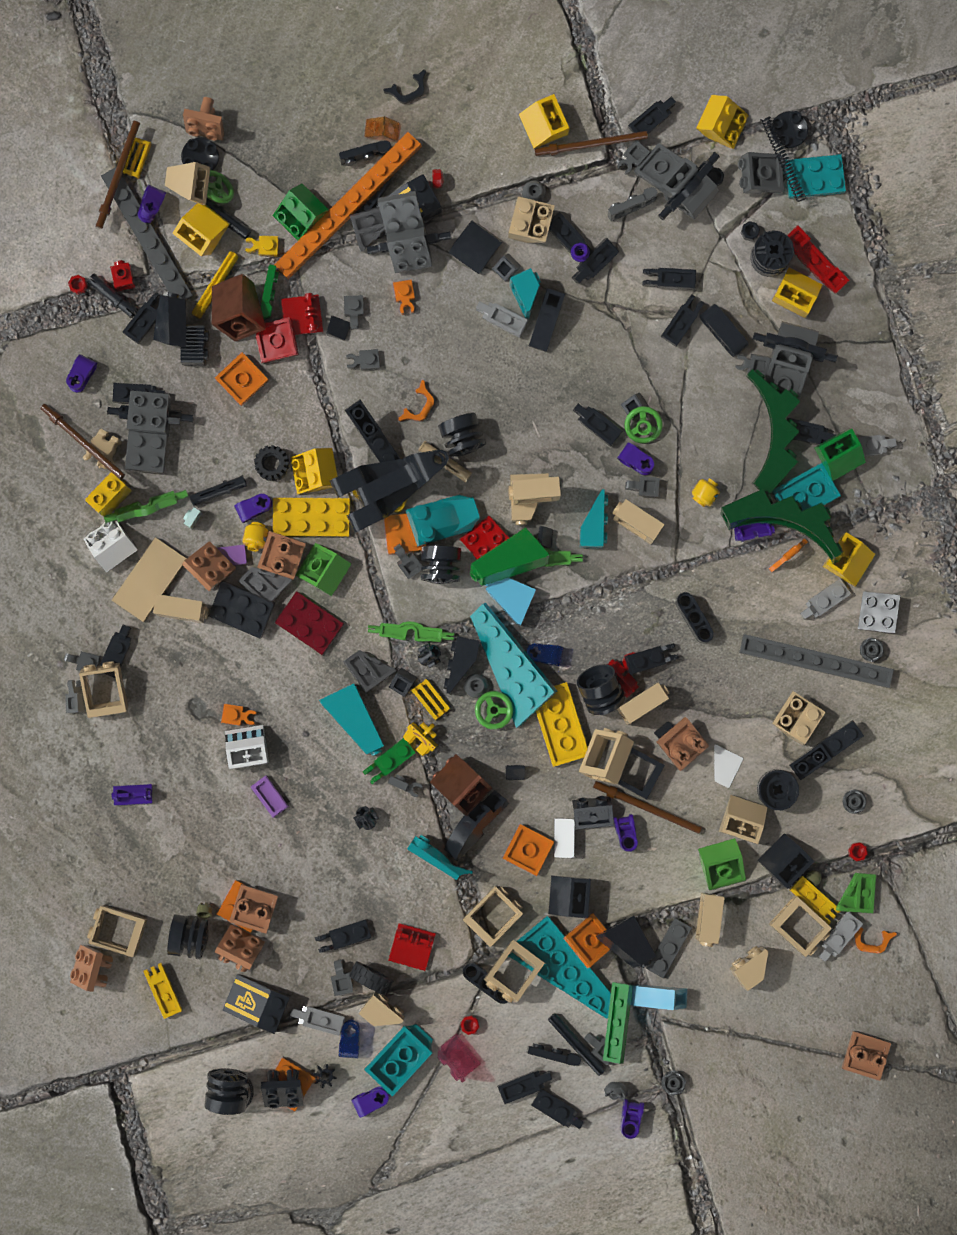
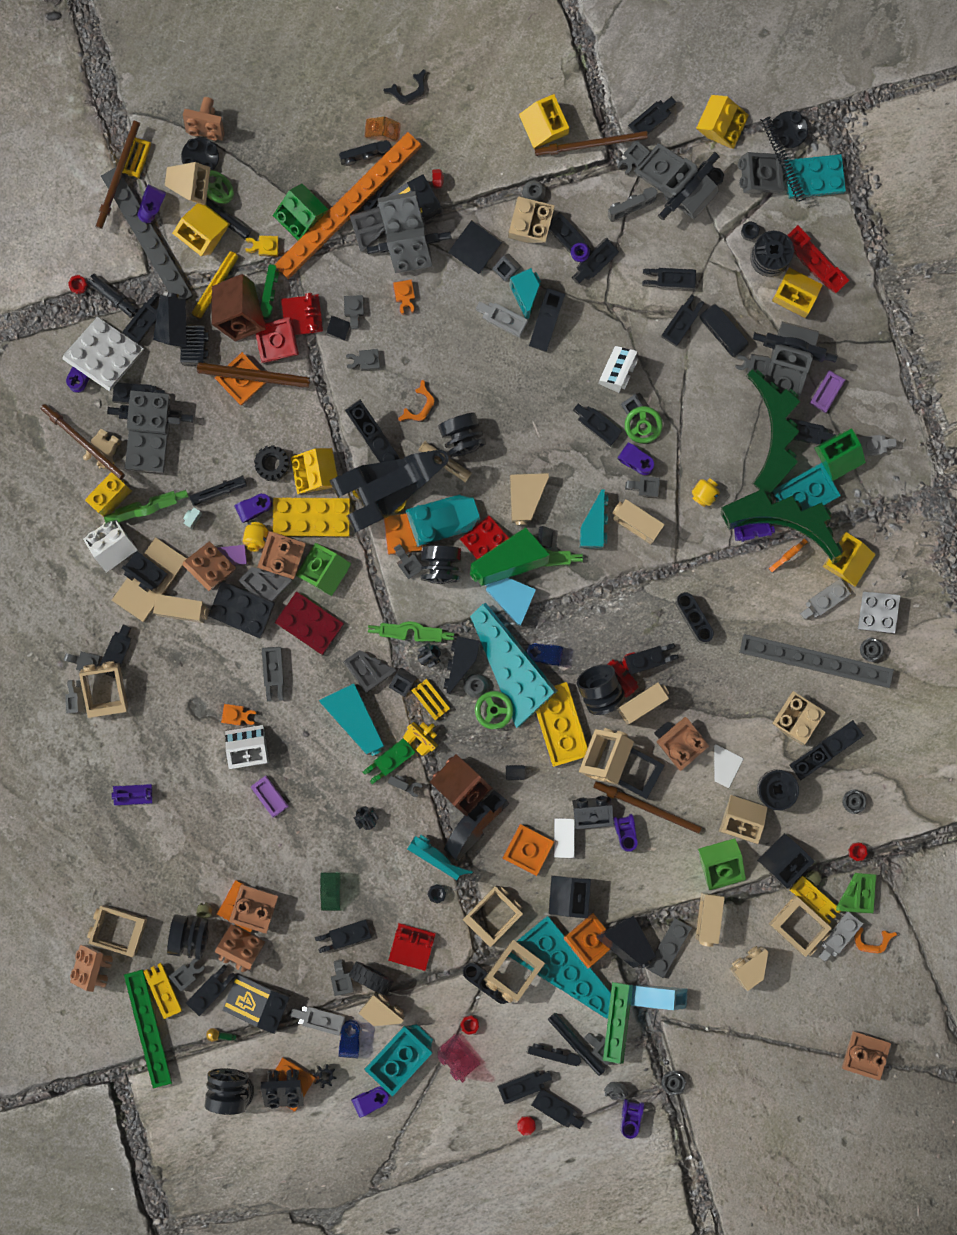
(103, 353): none -> white plate
(122, 282): red brick -> none
(145, 572): none -> black bracket
(148, 1028): none -> green plate
(185, 976): none -> dark grey plate
(209, 991): none -> black hinge
(214, 1035): none -> piece
(253, 375): none -> reddish brown axle
(273, 671): none -> dark grey hinge
(330, 891): none -> clear green slope
(436, 893): none -> black tile
(526, 1125): none -> red tile
(534, 490): tan window -> none
(616, 371): none -> white slope
(827, 391): none -> medium lavender tile

